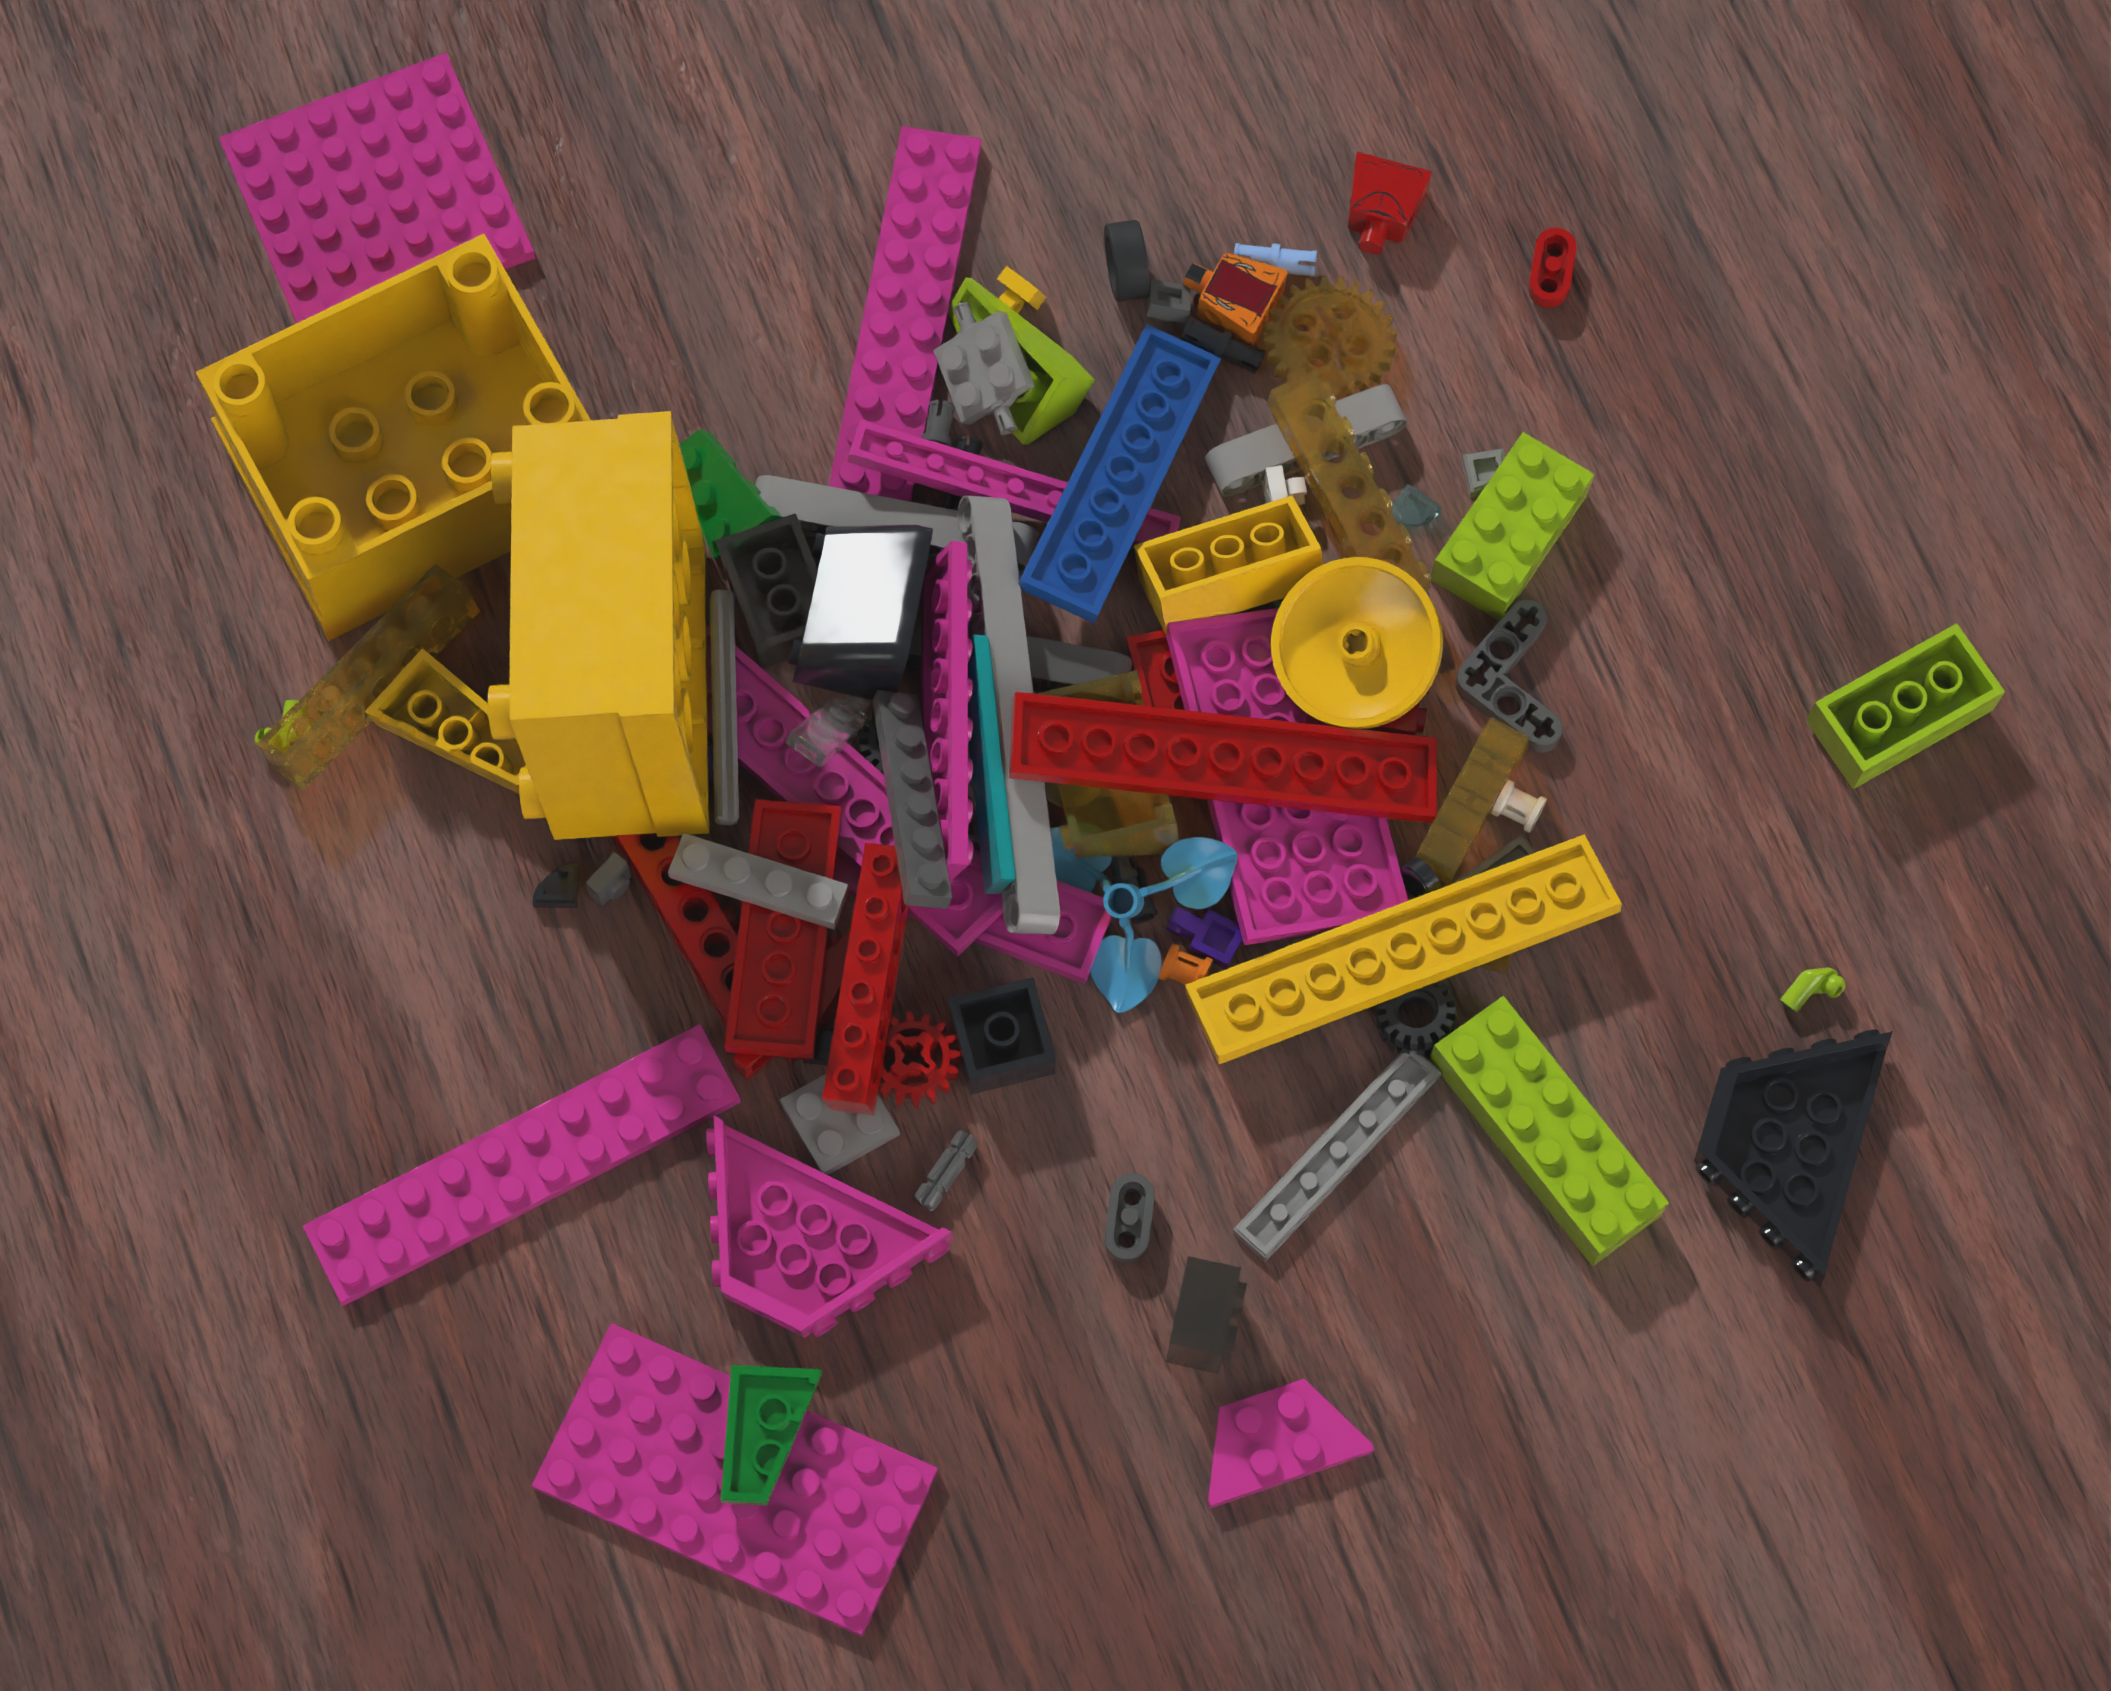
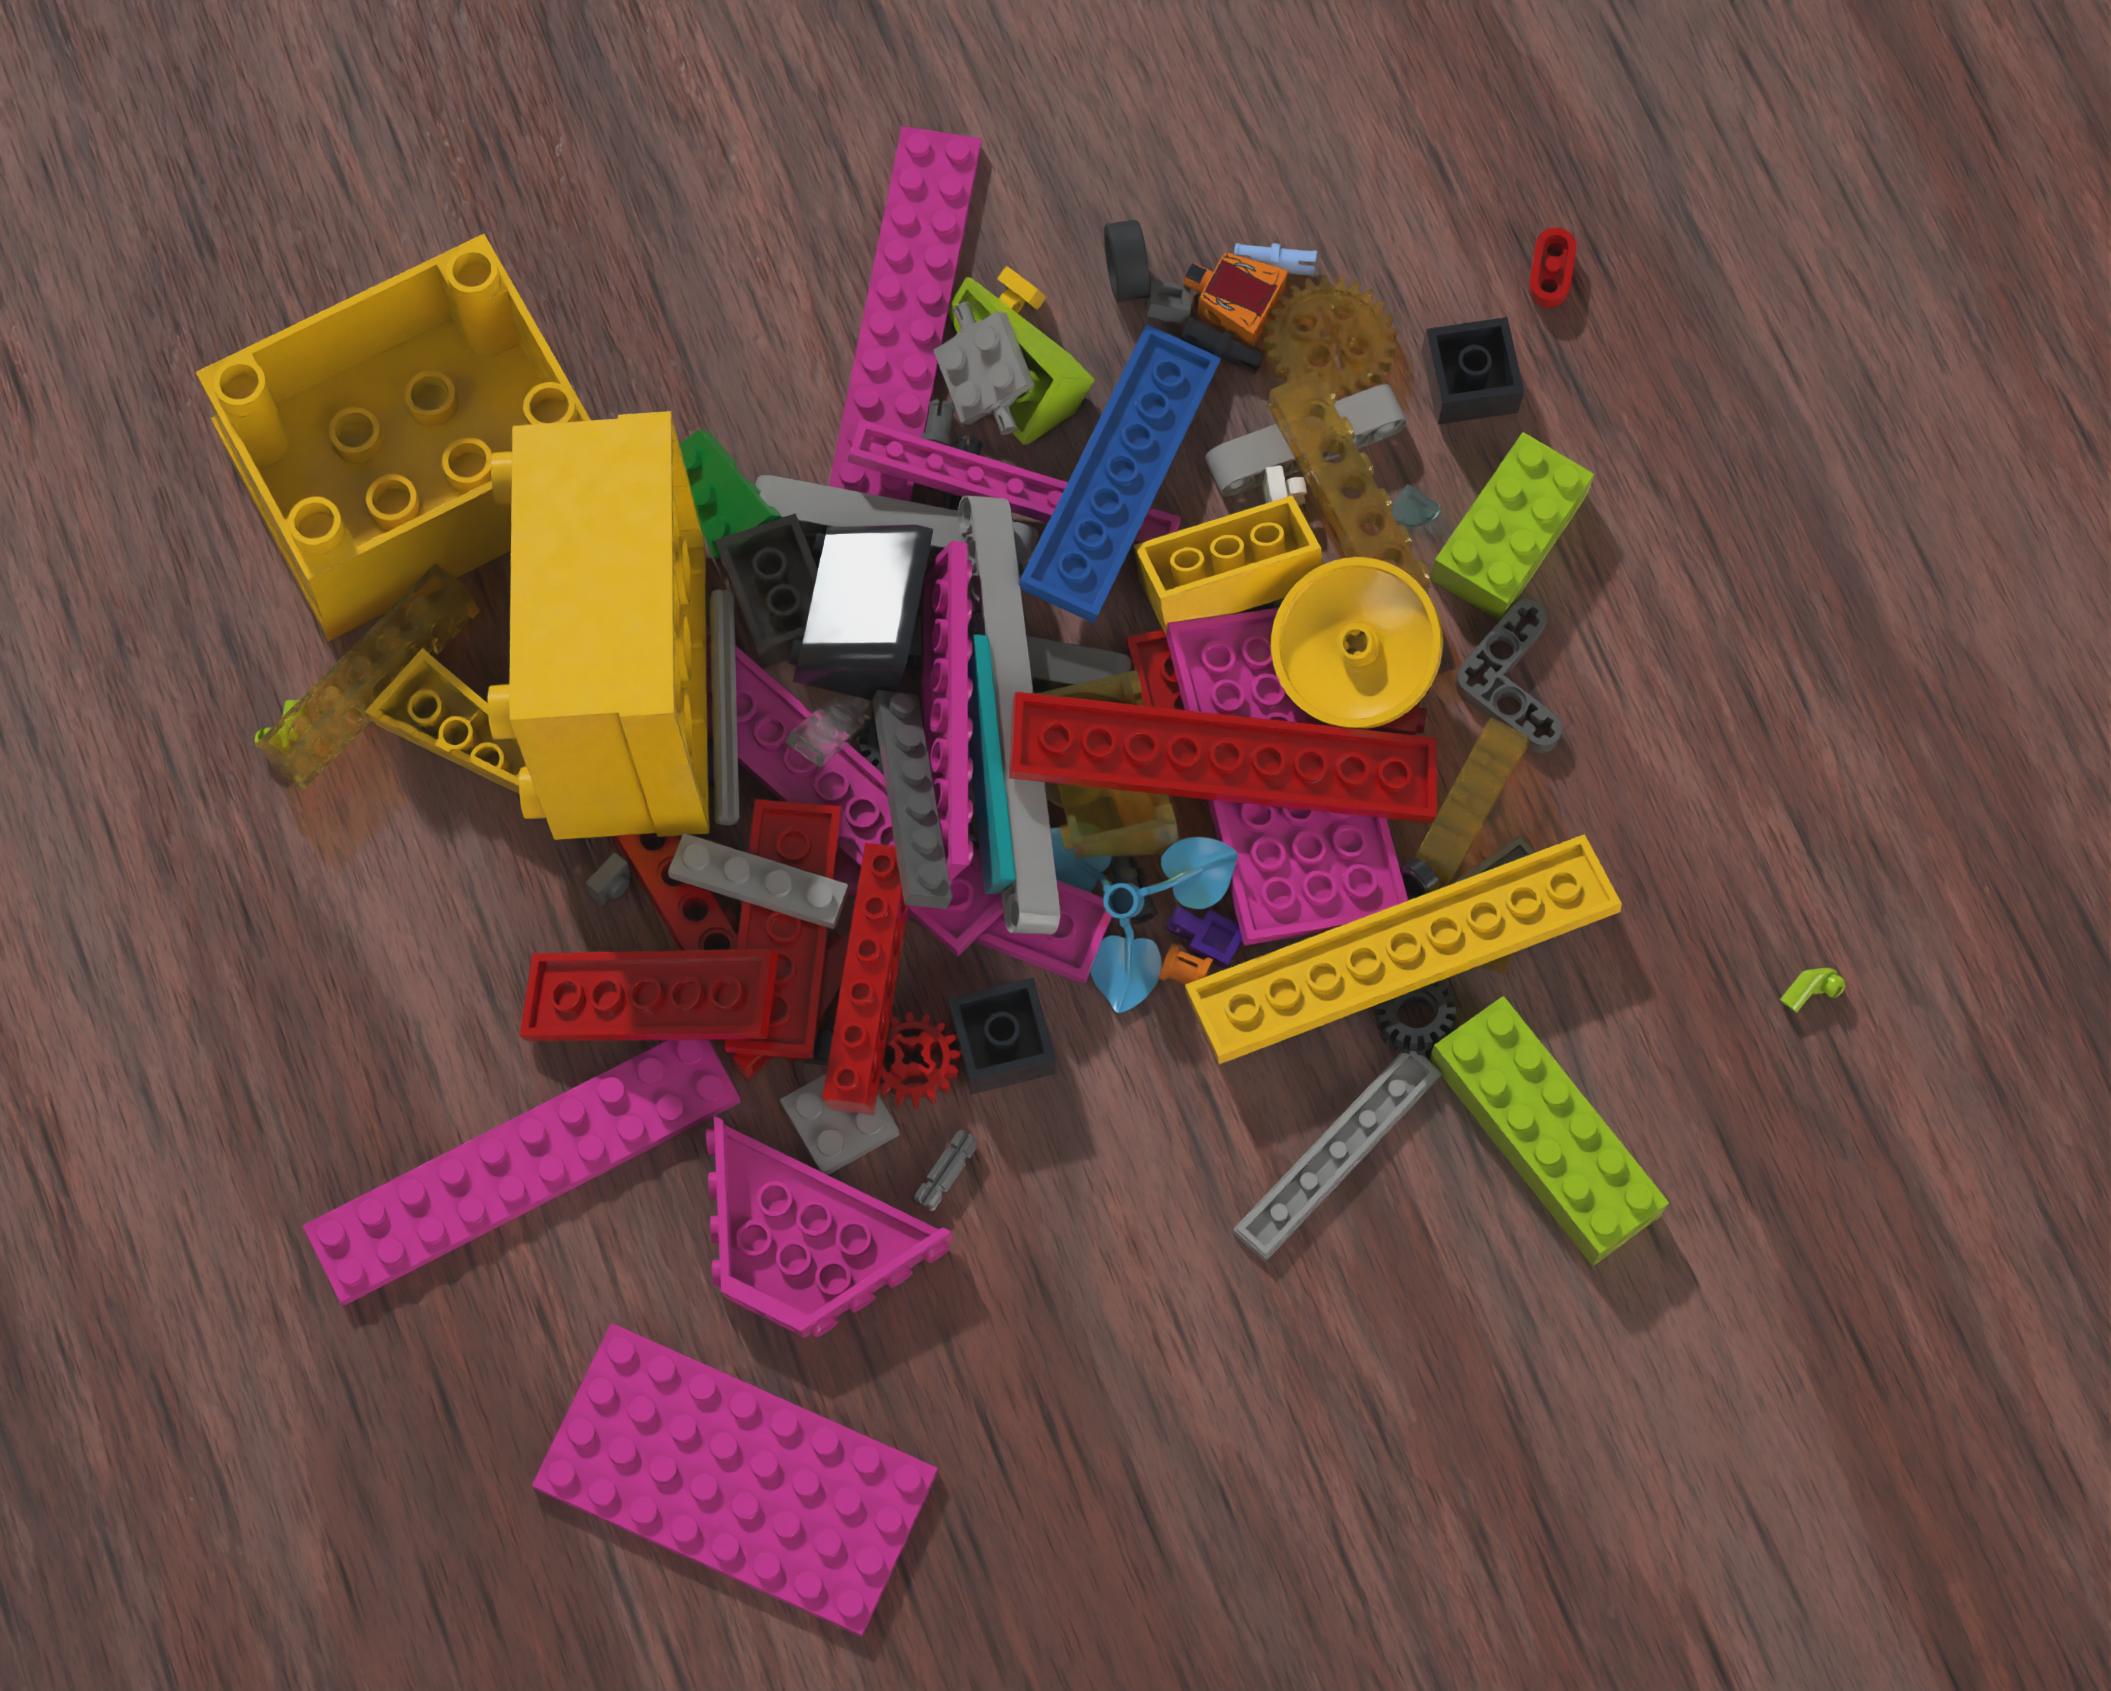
(372, 185): dark pink plate -> none
(558, 888): black tile -> none
(649, 995): none -> red plate
(761, 1427): green wing -> none
(1129, 1219): dark grey plate -> none
(1203, 1314): clear smoke brick -> none
(1278, 1441): dark pink wing -> none
(1384, 200): red torso -> none
(1472, 370): none -> black brick
(1480, 468): light grey tile -> none
(1519, 806): white bush -> none
(1789, 1138): black piece -> none
(1904, 706): lime brick -> none

